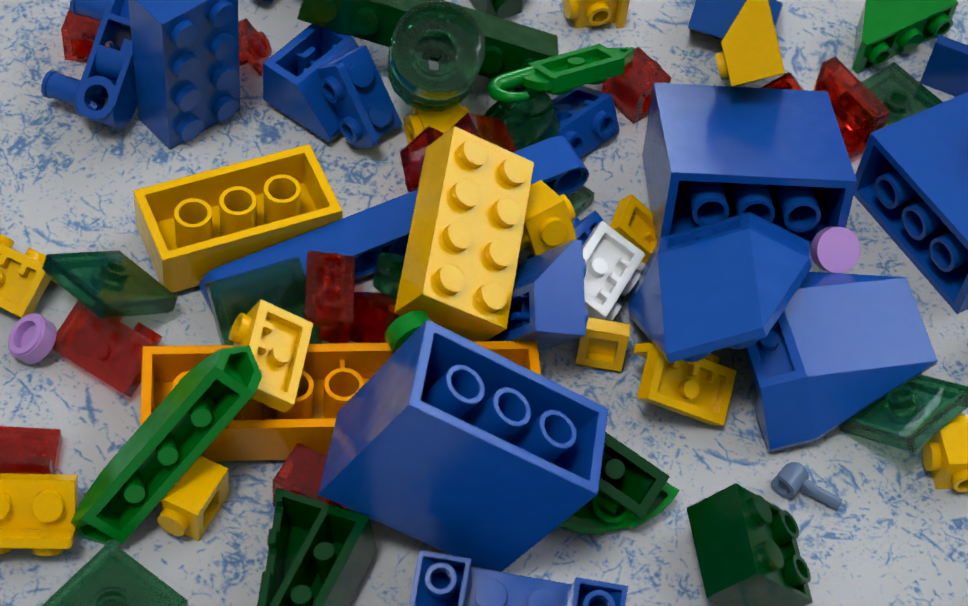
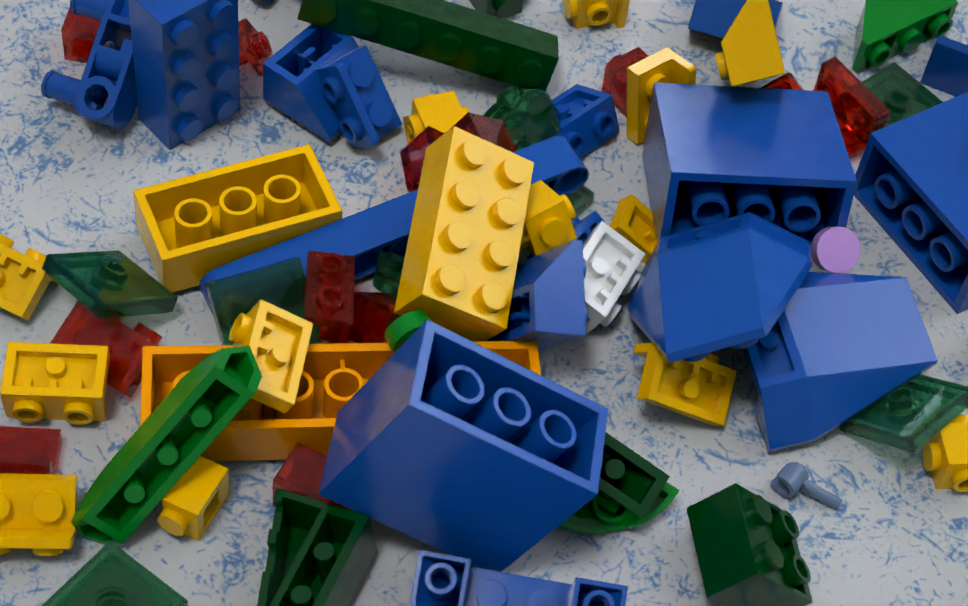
(32, 338): lavender tile -> none
(55, 382): none -> yellow bracket
(440, 32): clear green wheel -> none
(562, 73): green plate -> none
(603, 344): yellow plate -> none
(659, 68): none -> yellow bracket

